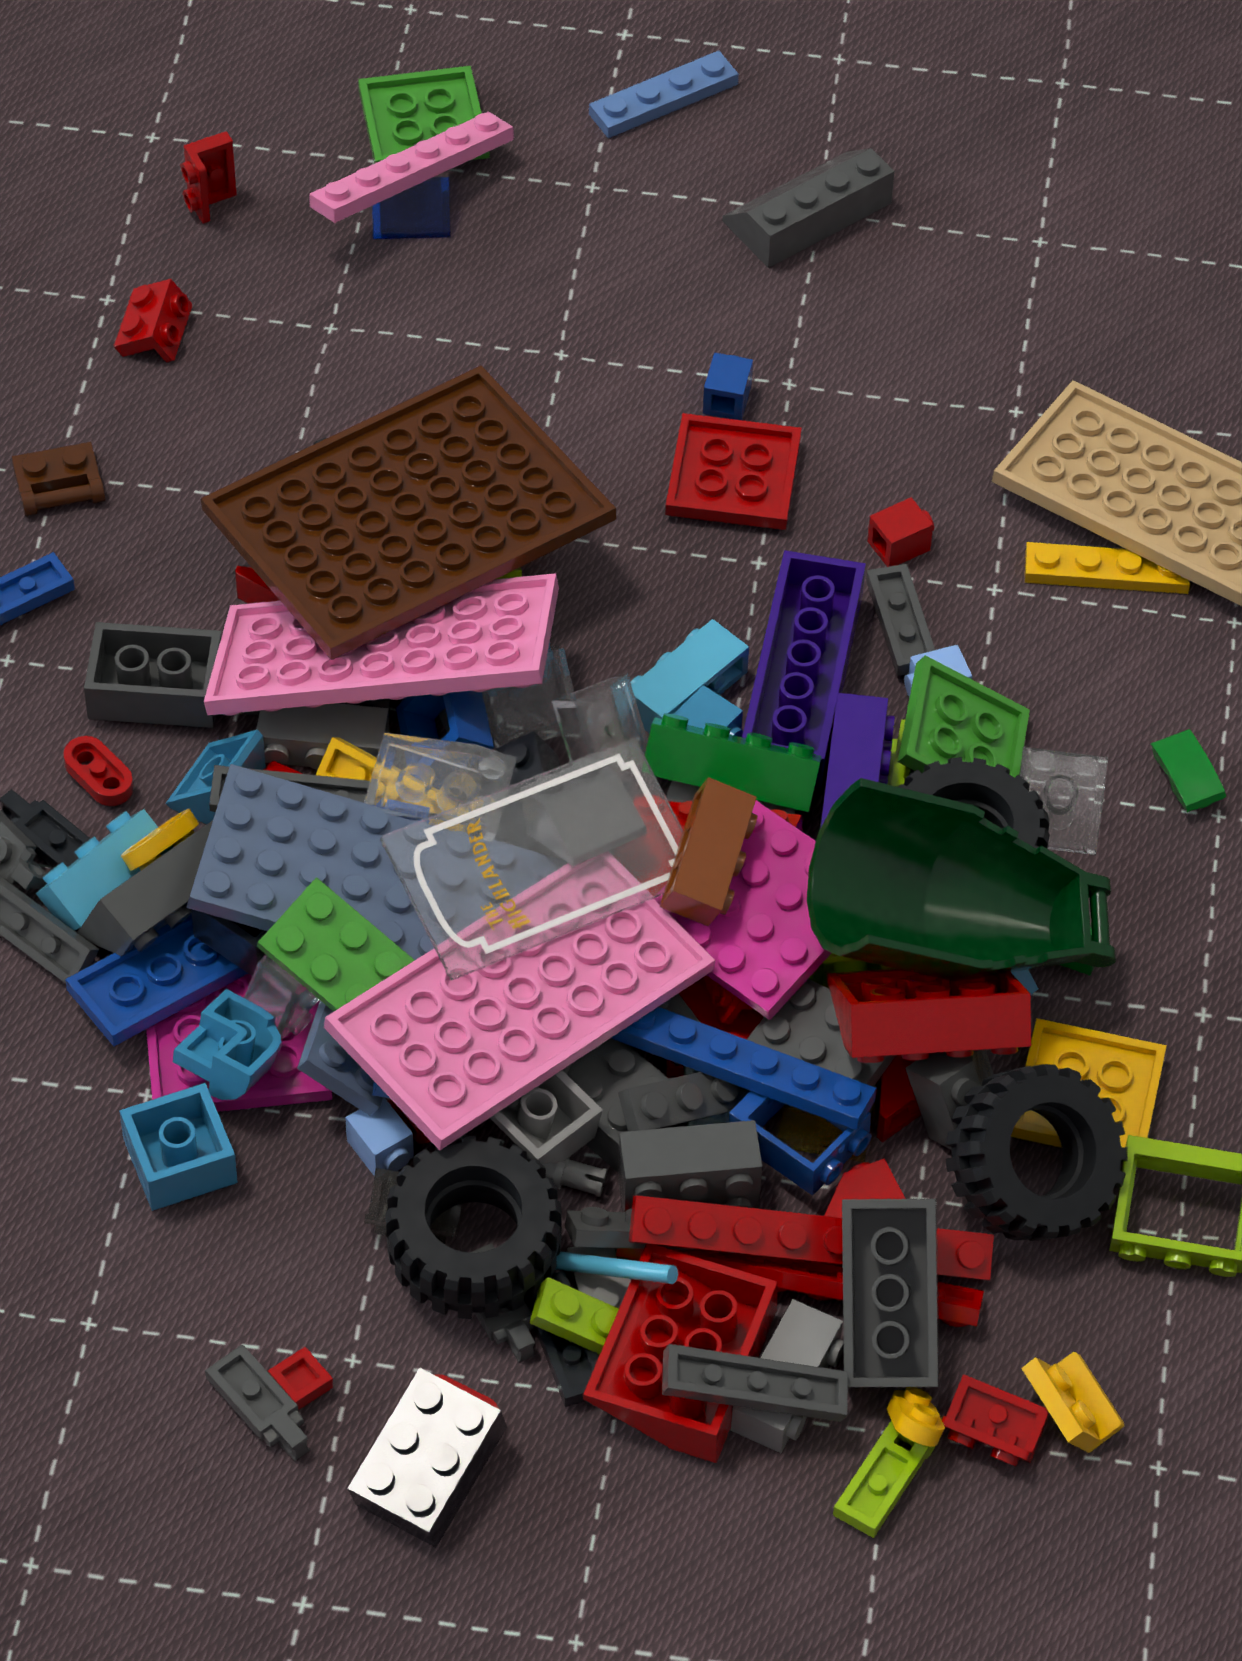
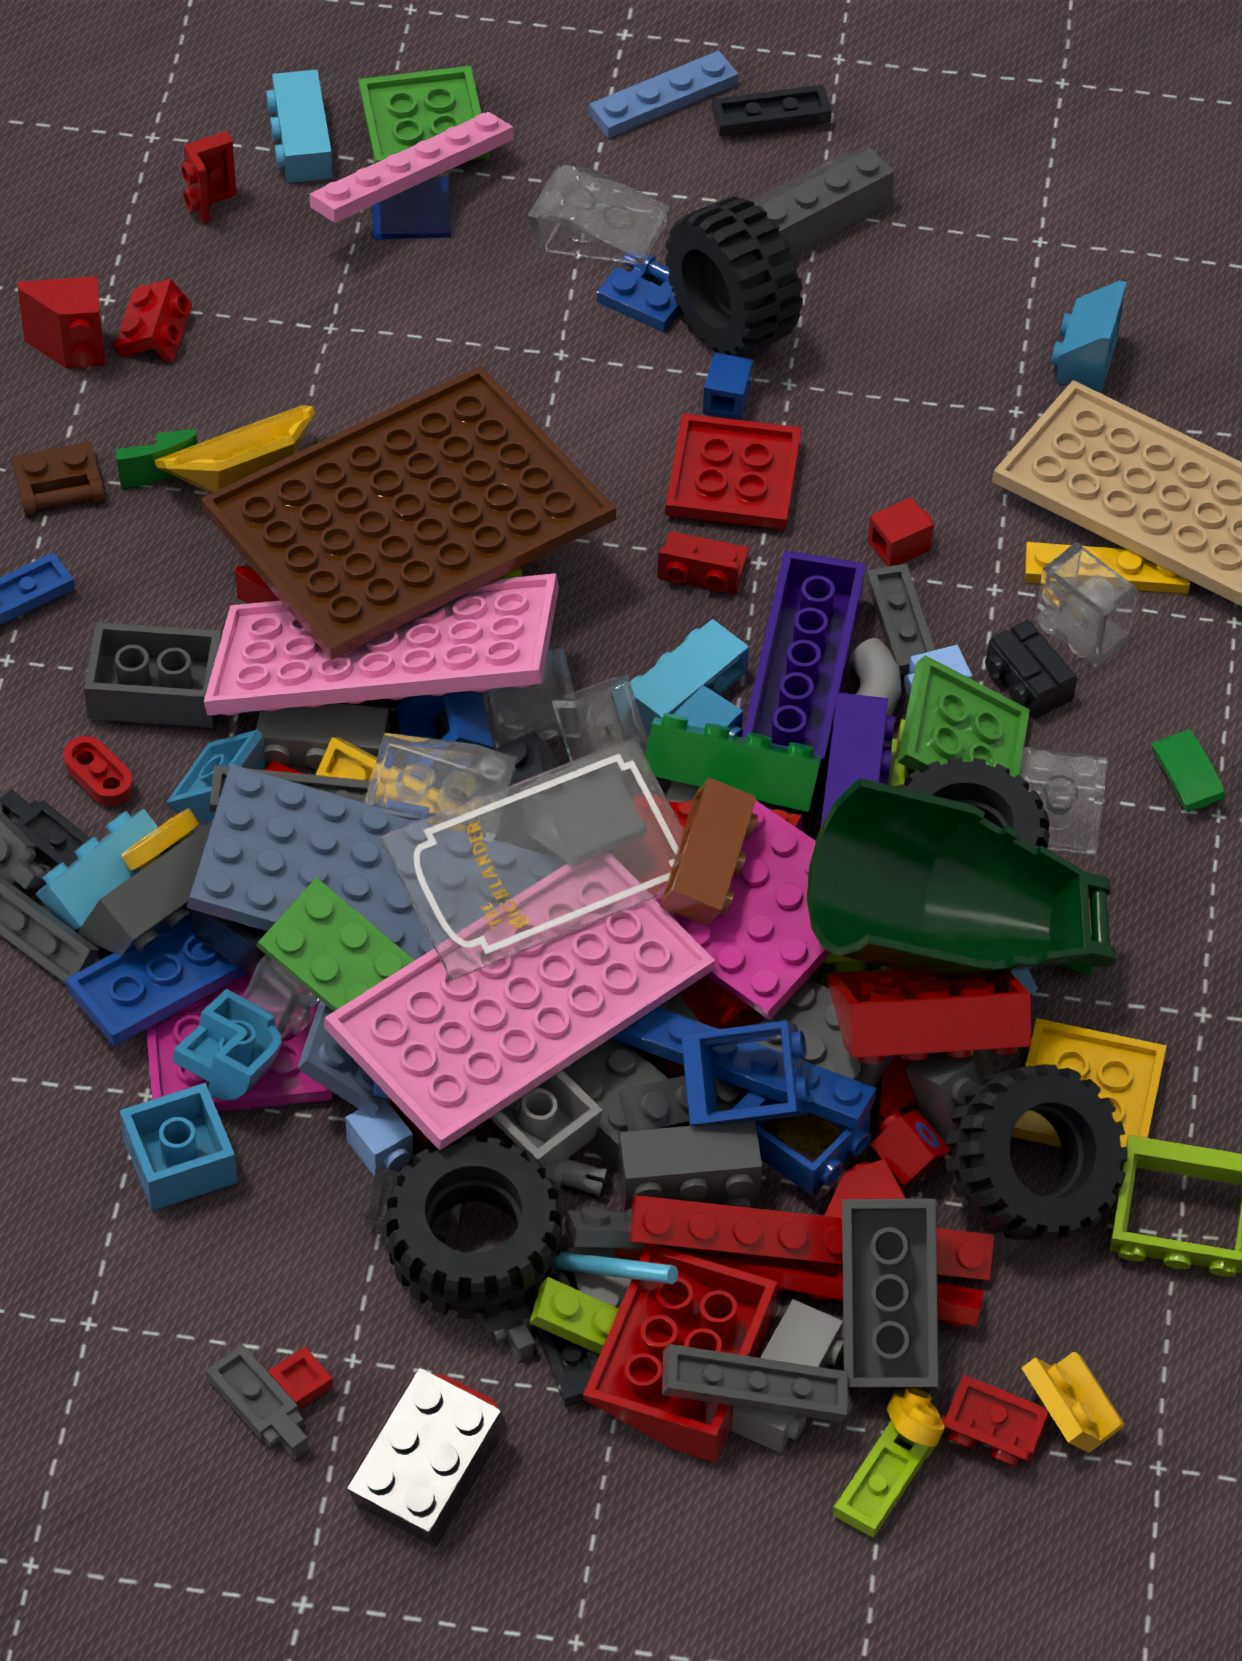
(64, 320): none -> red slope
(137, 463): none -> green slope
(240, 451): none -> yellow wedge
(300, 126): none -> medium azure brick
(595, 217): none -> clear slope
(639, 298): none -> blue plate
(700, 1074): none -> blue window
(702, 562): none -> red bracket
(734, 276): none -> black tyre
(771, 110): none -> black plate
(877, 672): none -> light grey cylinder
(909, 1146): none -> red brick
(1030, 669): none -> black brick
(1086, 604): none -> clear brick
(1090, 337): none -> dark azure slope

